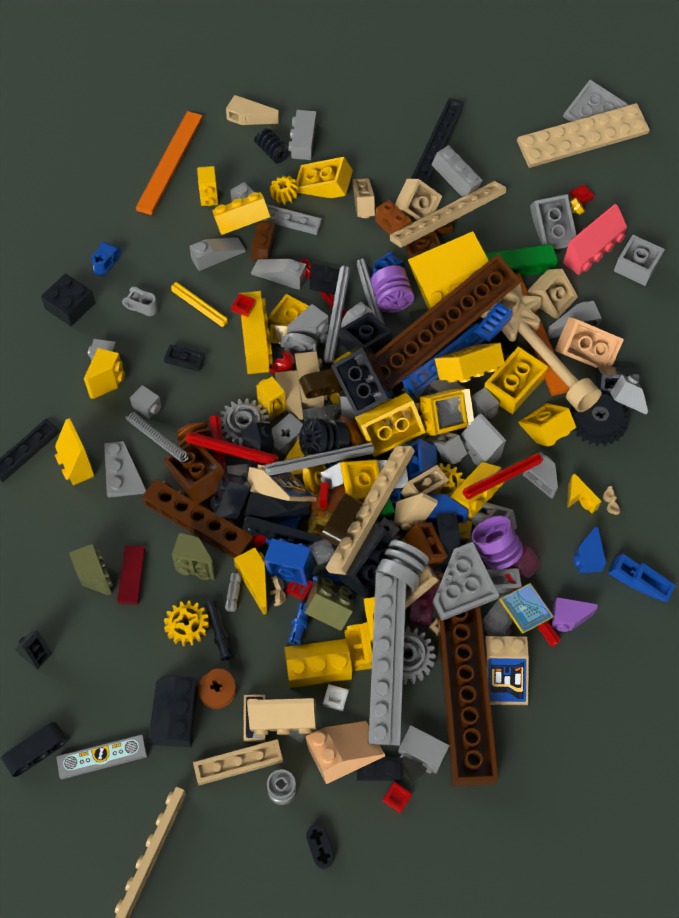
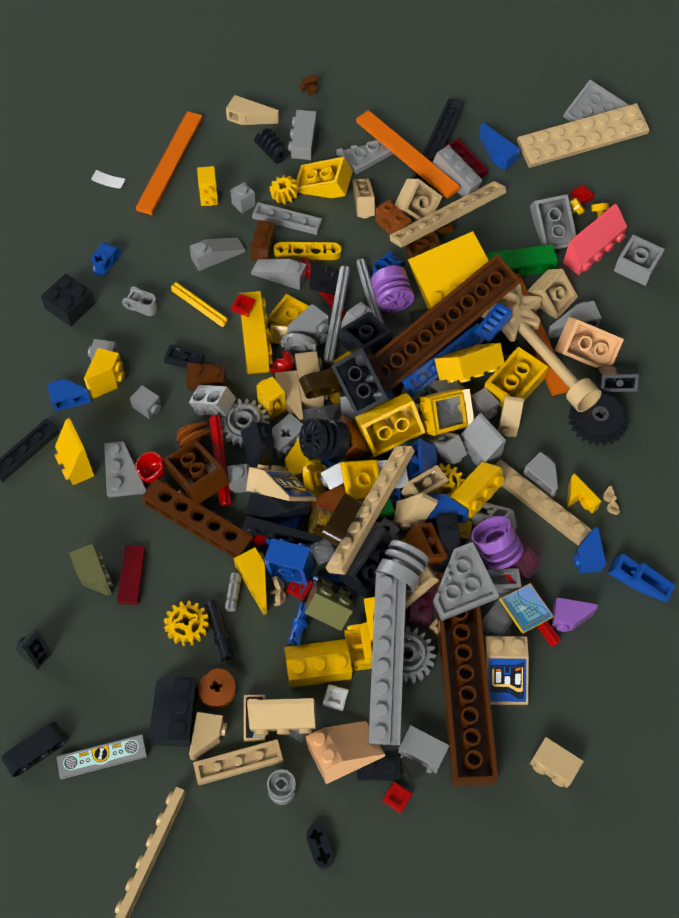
(67, 394): none -> blue slope
(107, 180): none -> white sticker
(150, 467): none -> red hair
(158, 441): light grey piece -> none
(192, 557): olive slope -> none
(205, 374): none -> reddish brown brick
(206, 734): none -> tan slope
(212, 400): none -> light grey brick
(230, 448): red axle -> none
(230, 496): black brick -> none
(241, 213): yellow slope -> none
(307, 248): none -> yellow beam
(309, 84): none -> reddish brown tile
(319, 459): light grey axle -> none
(324, 491): red tile -> none
(364, 156): none -> light grey wing
(408, 154): none -> orange tile
(471, 160): none -> dark red tile
(500, 150): none -> blue slope
(502, 476): red axle -> none
(510, 416): none -> tan slope
(543, 505): none -> tan plate
(548, 424): yellow slope -> none
(556, 763): none -> tan brick
(600, 208): none -> yellow tile
(630, 393): light grey slope -> none

